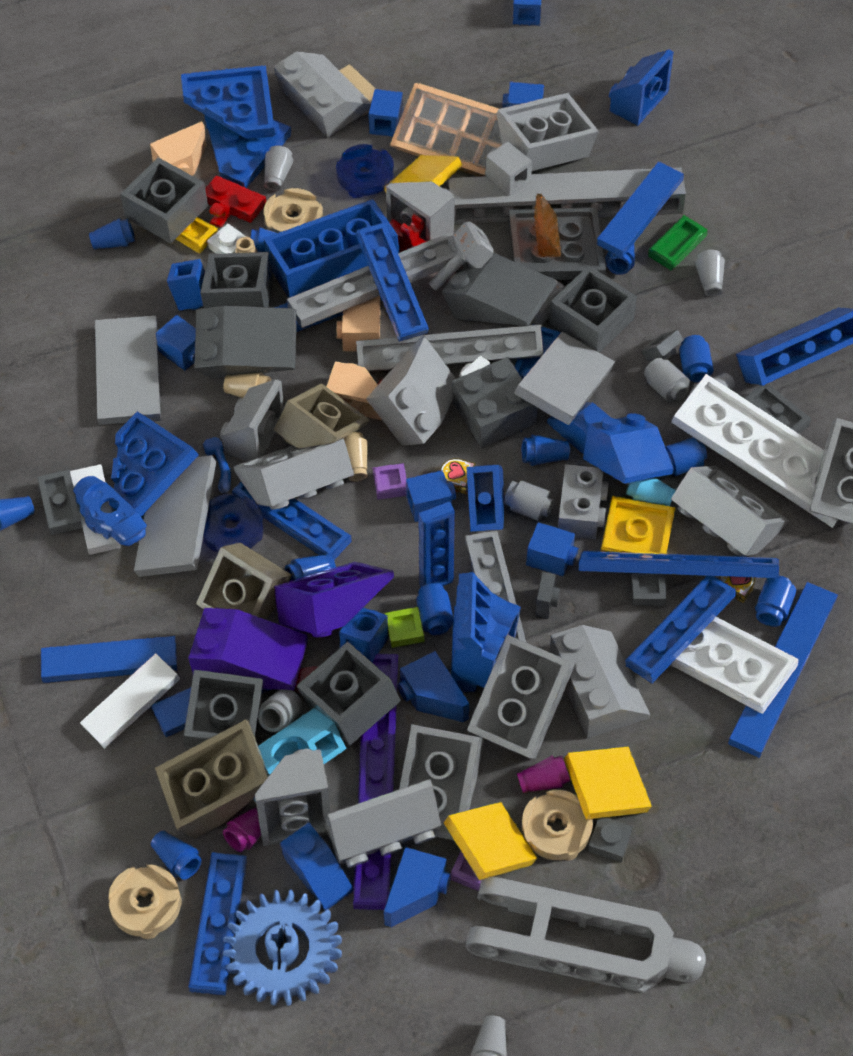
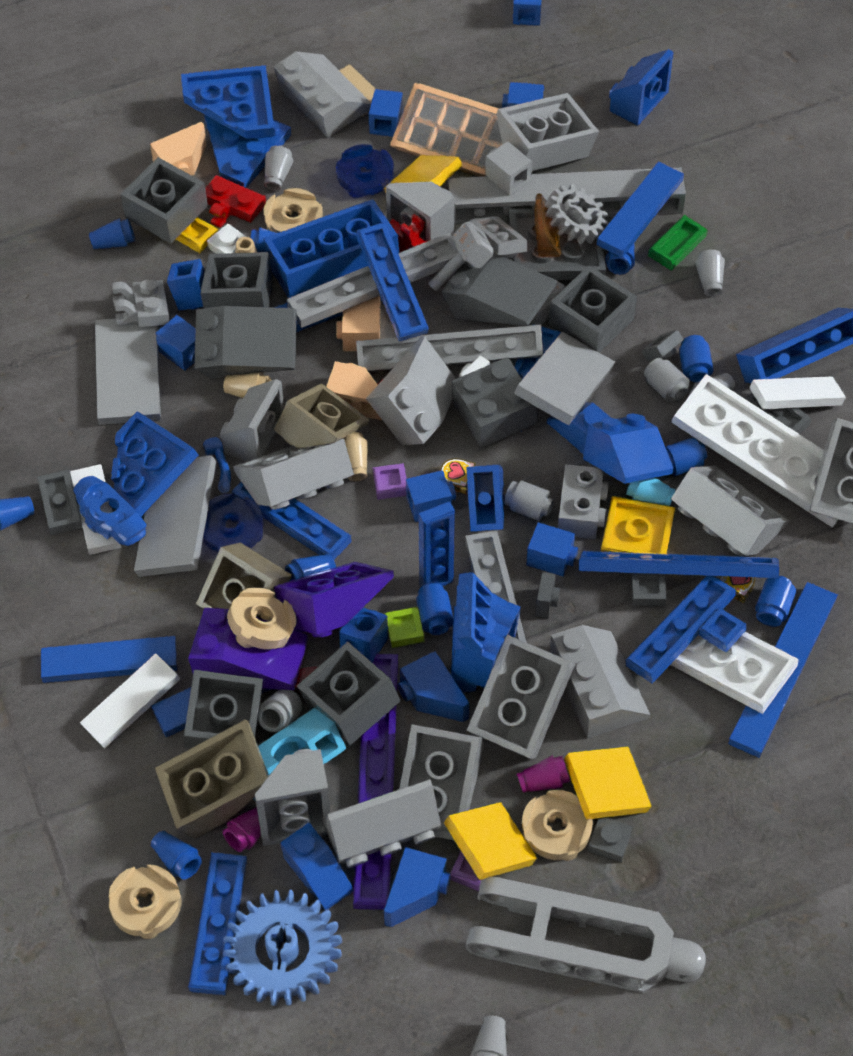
(149, 302): none -> light grey plate
(256, 633): none -> tan plate
(501, 236): none -> light grey plate
(544, 450): blue cone -> none
(576, 214): none -> light grey gear
(722, 629): none -> blue tile
(797, 392): none -> white tile

